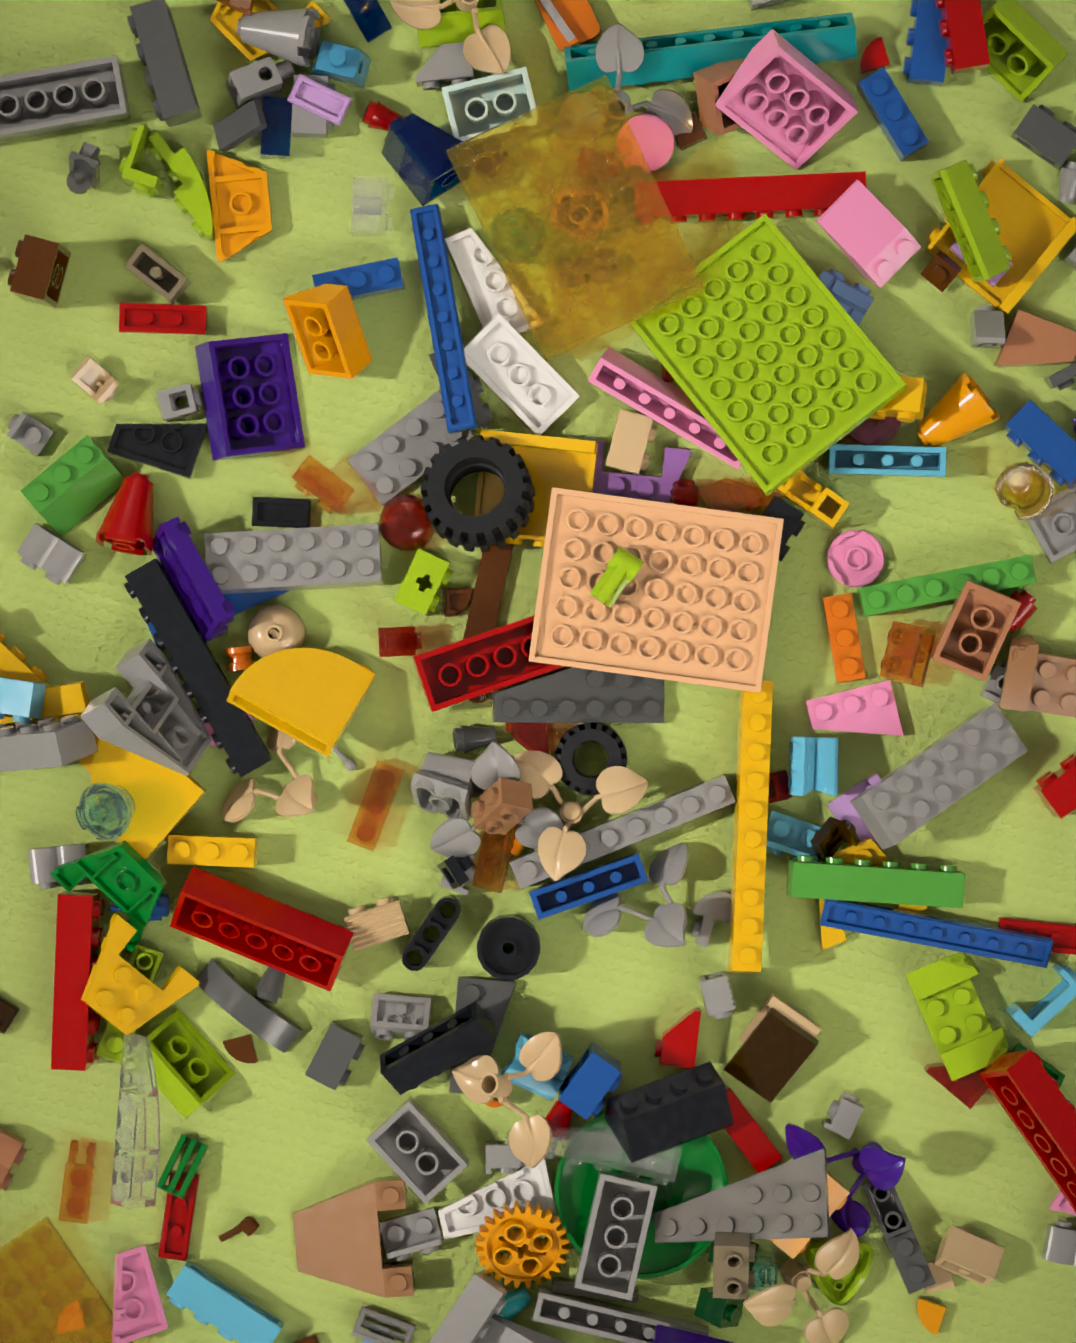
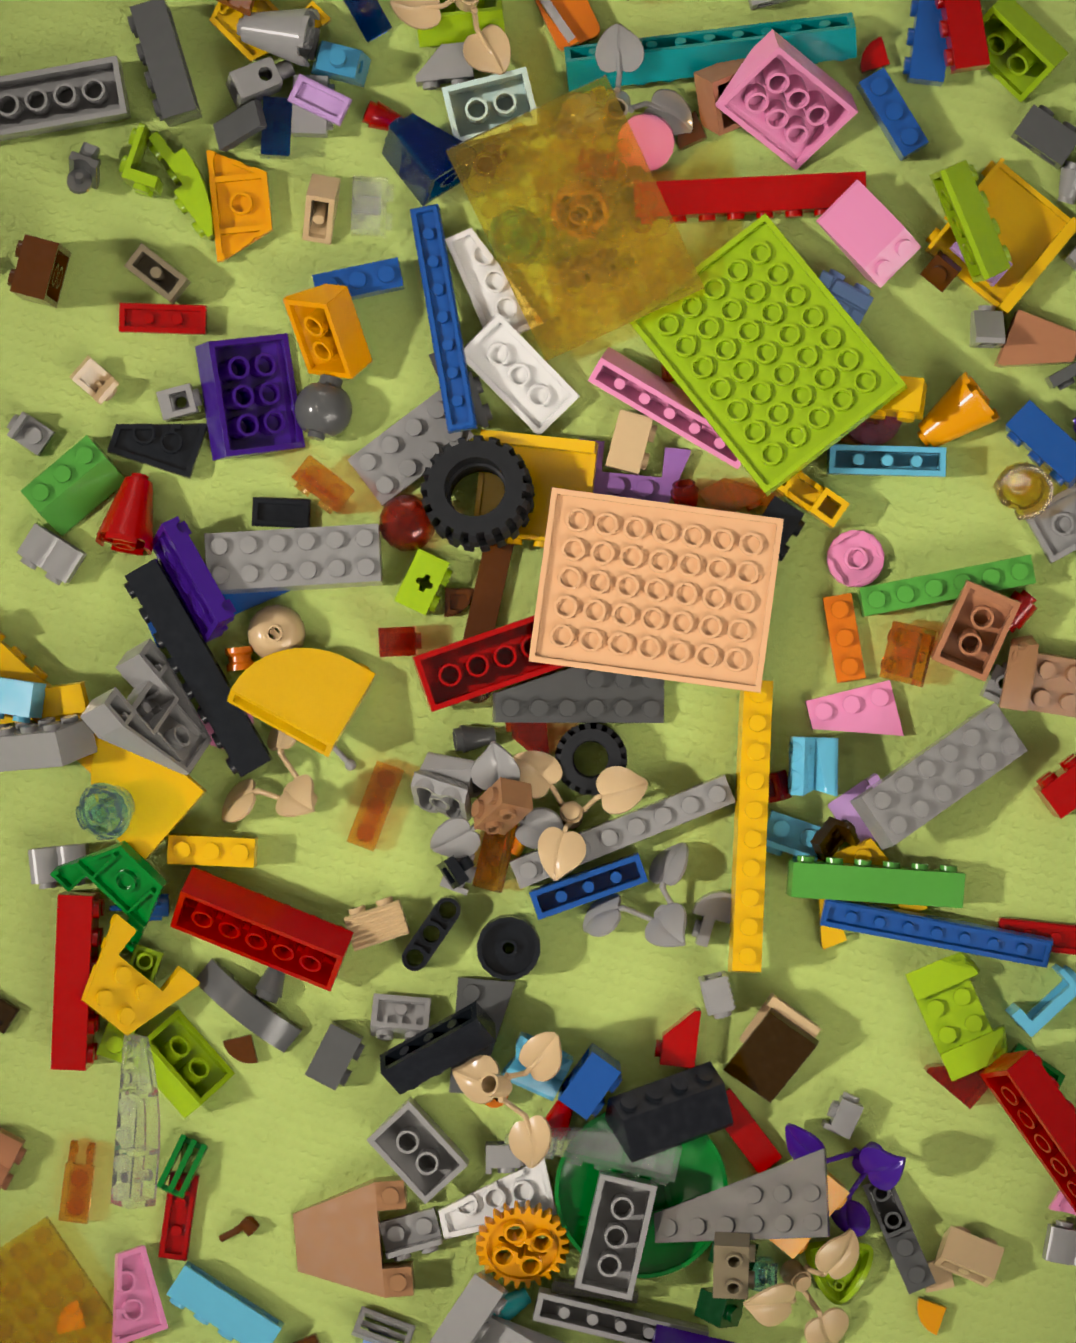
(321, 208): none -> tan slope
(323, 408): none -> dark grey brick
(619, 572): lime piece -> none

